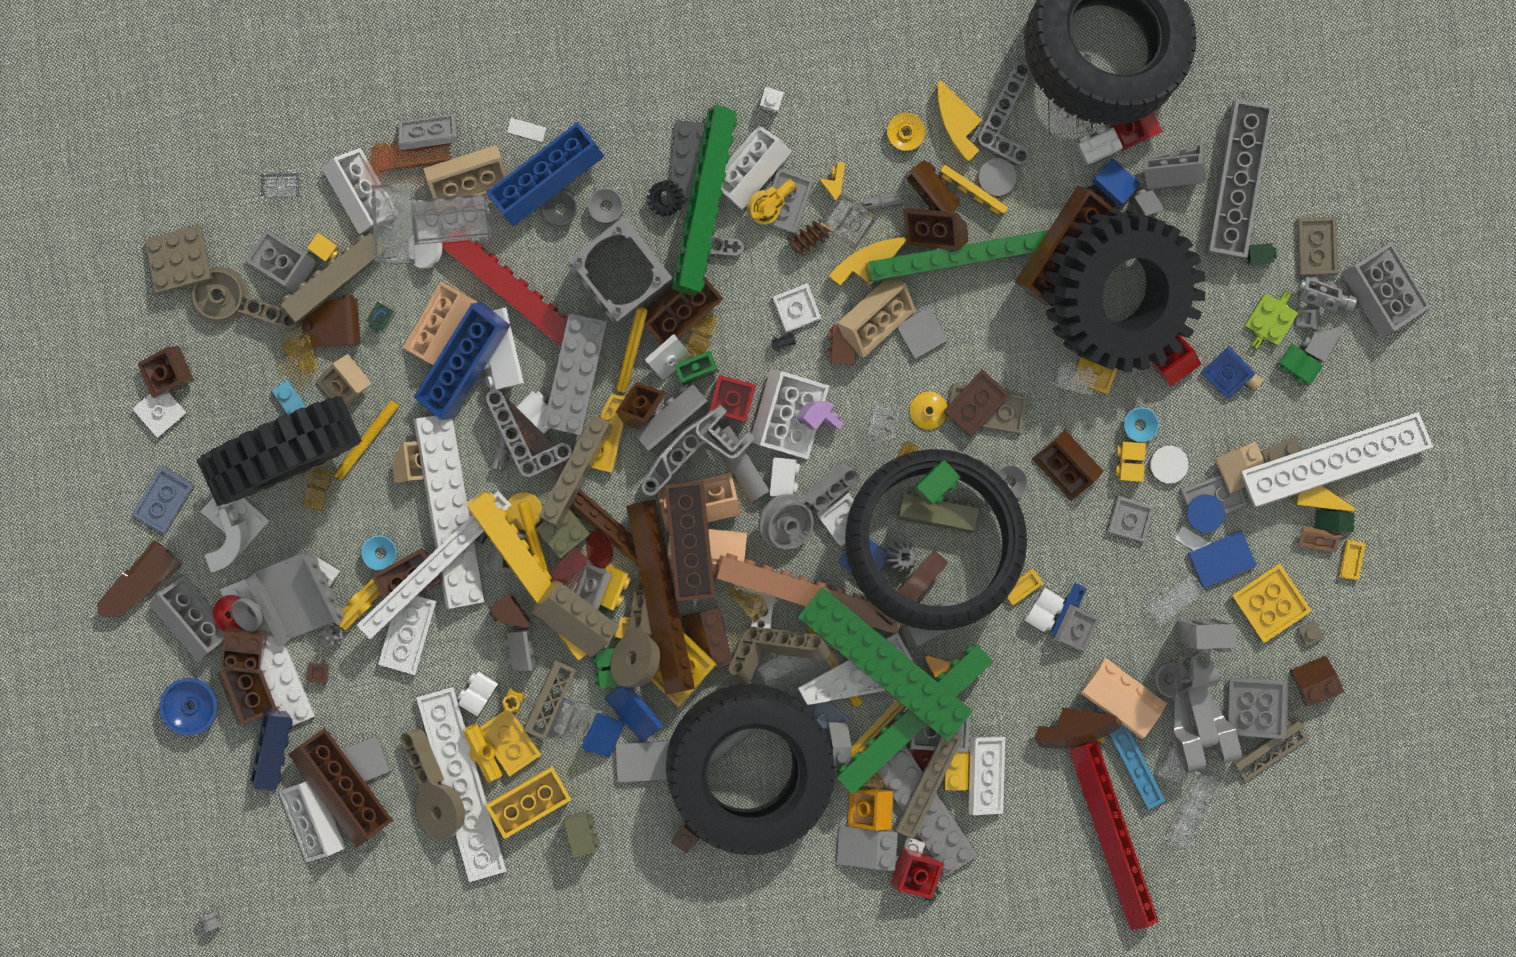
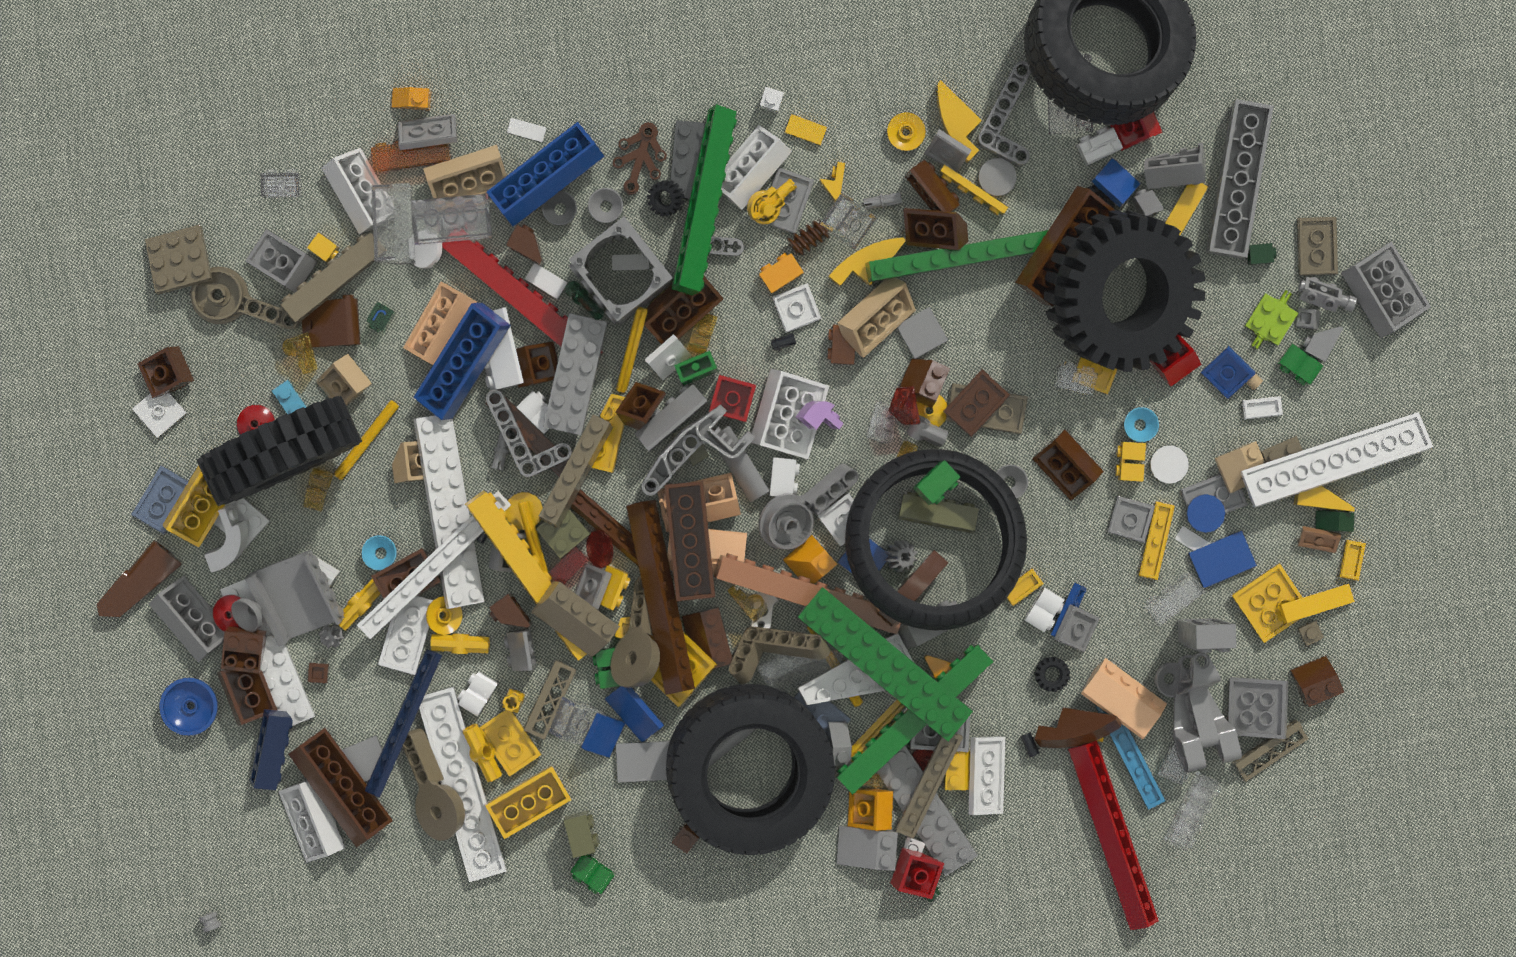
(193, 511): none -> yellow slope
(251, 413): none -> red dish
(403, 723): none -> dark blue tile
(411, 98): none -> light orange slope
(450, 621): none -> yellow dish
(460, 643): none -> yellow piece
(526, 244): none -> reddish brown slope
(537, 363): none -> reddish brown slope
(546, 281): none -> white tile
(580, 297): none -> clear green pin
(592, 873): none -> green brick
(629, 262): none -> white sticker
(640, 154): none -> reddish brown plant
(780, 273): none -> light orange brick
(805, 130): none -> yellow tile
(810, 560): none -> light orange slope
(904, 406): none -> clear red slope
(927, 379): none -> reddish brown slope
(928, 432): none -> light grey piece
(947, 151): none -> light grey tile
(1029, 745): none -> black pin
(1060, 682): none -> black tyre
(1156, 540): none -> yellow tile
(1186, 205): none -> yellow tile
(1262, 407): none -> white tile
(1316, 603): none -> yellow tile

